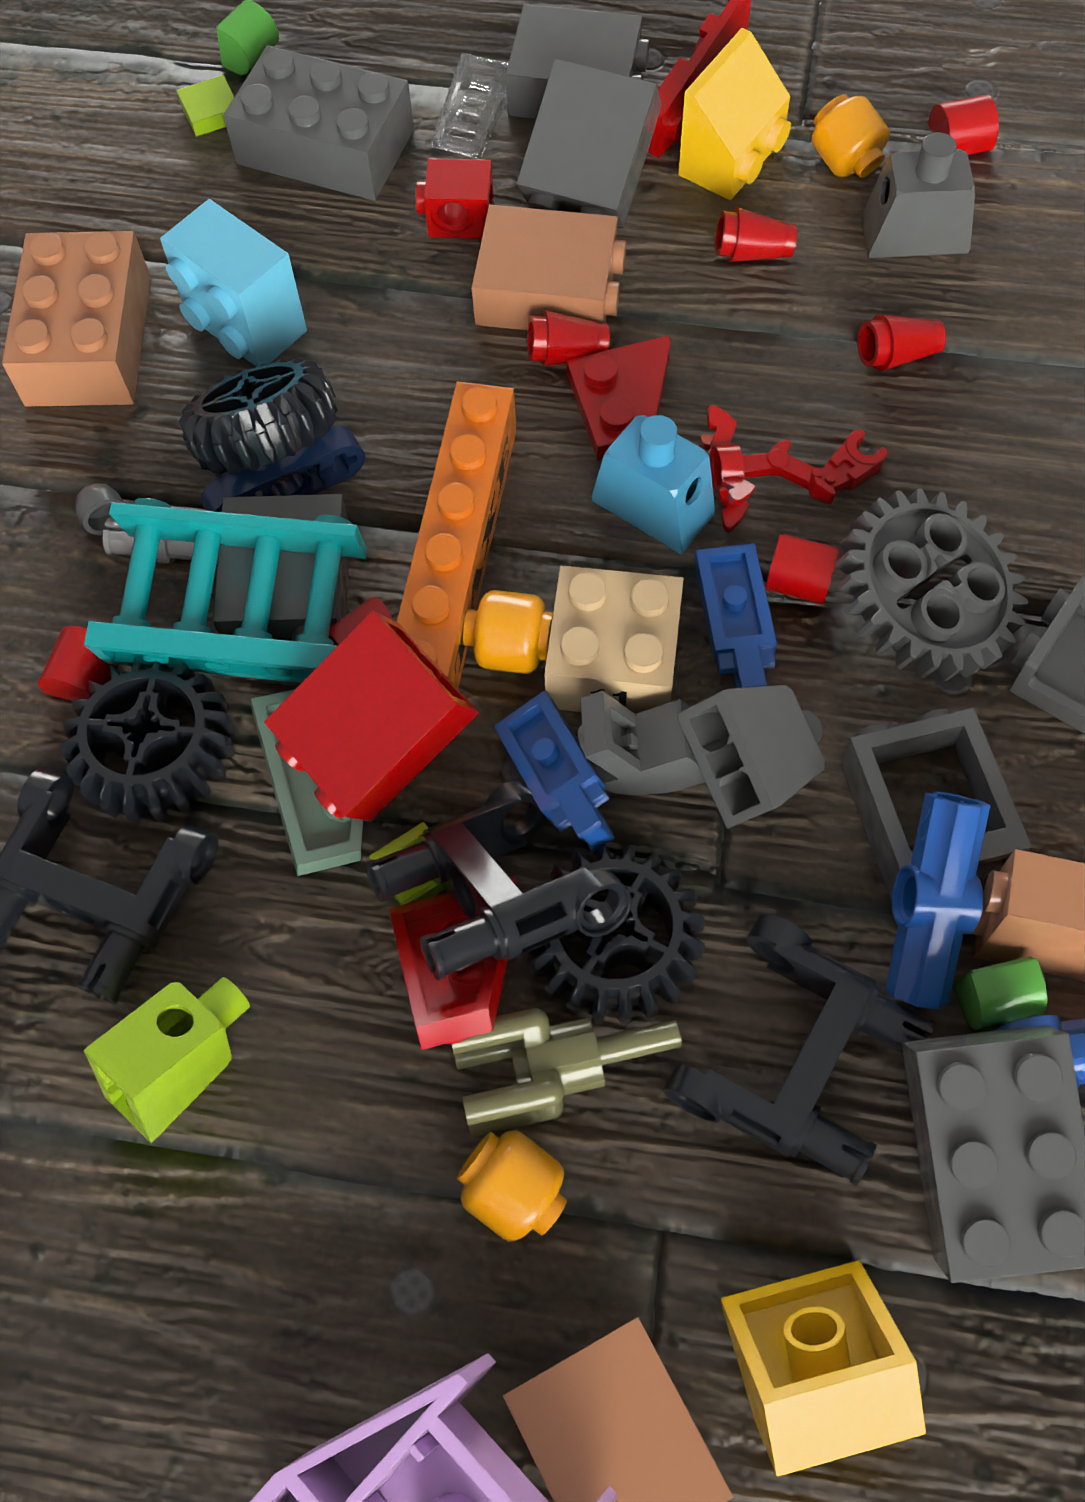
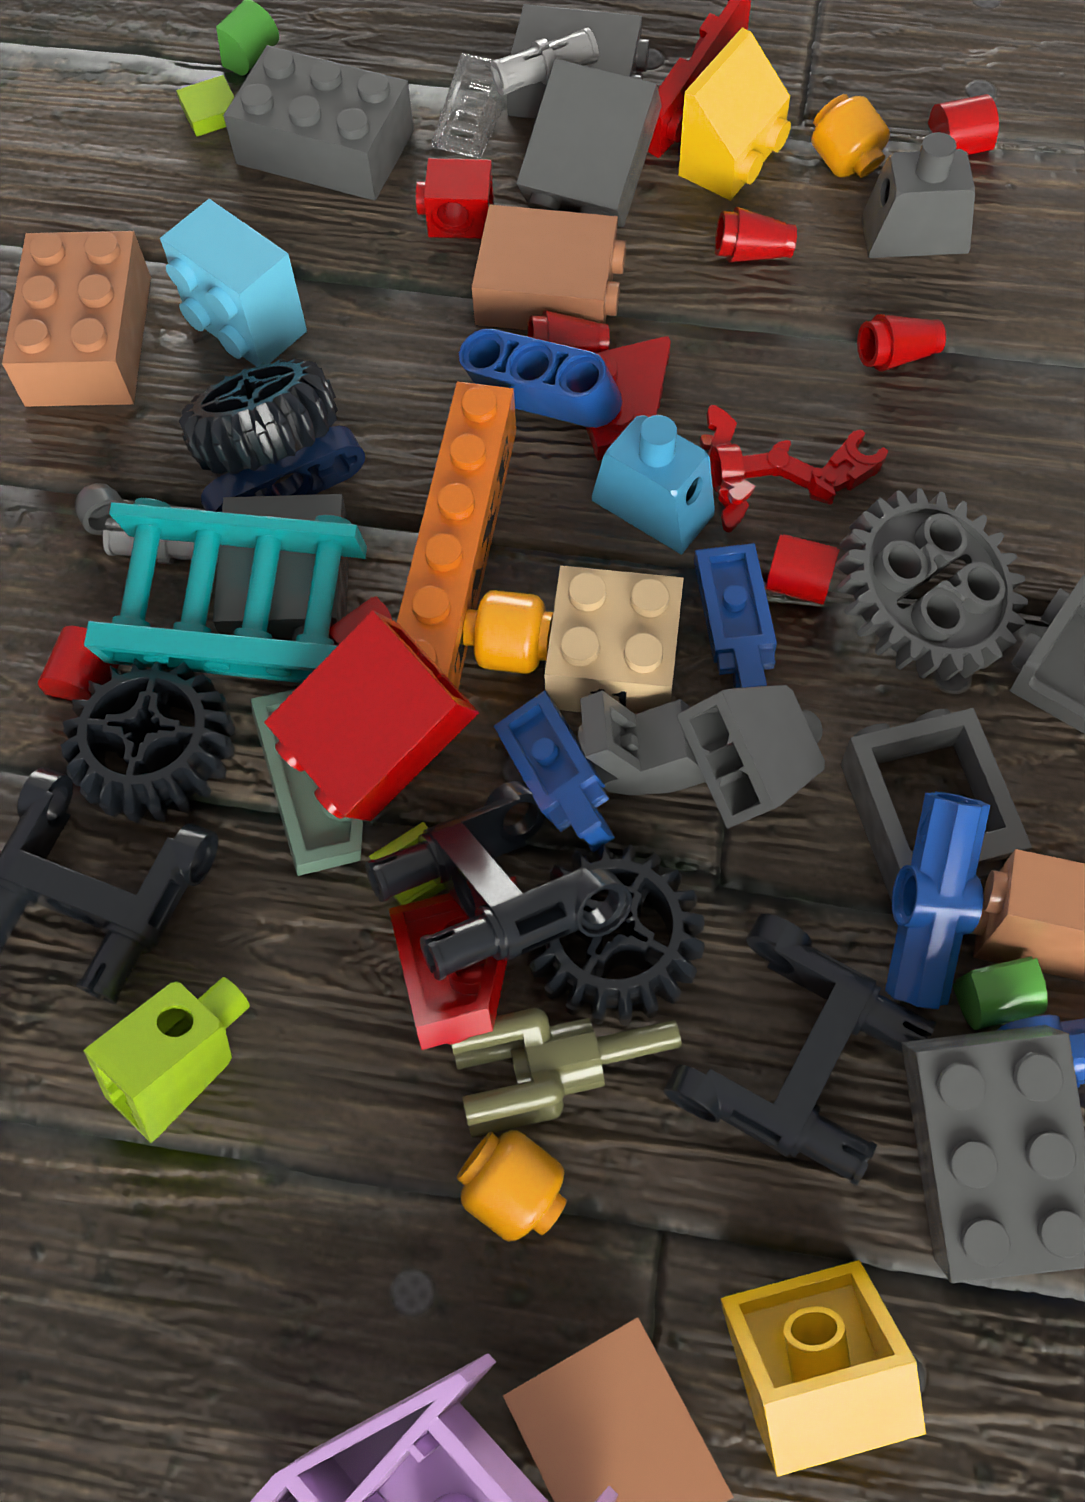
(536, 62): none -> light grey pin
(545, 376): none -> blue beam

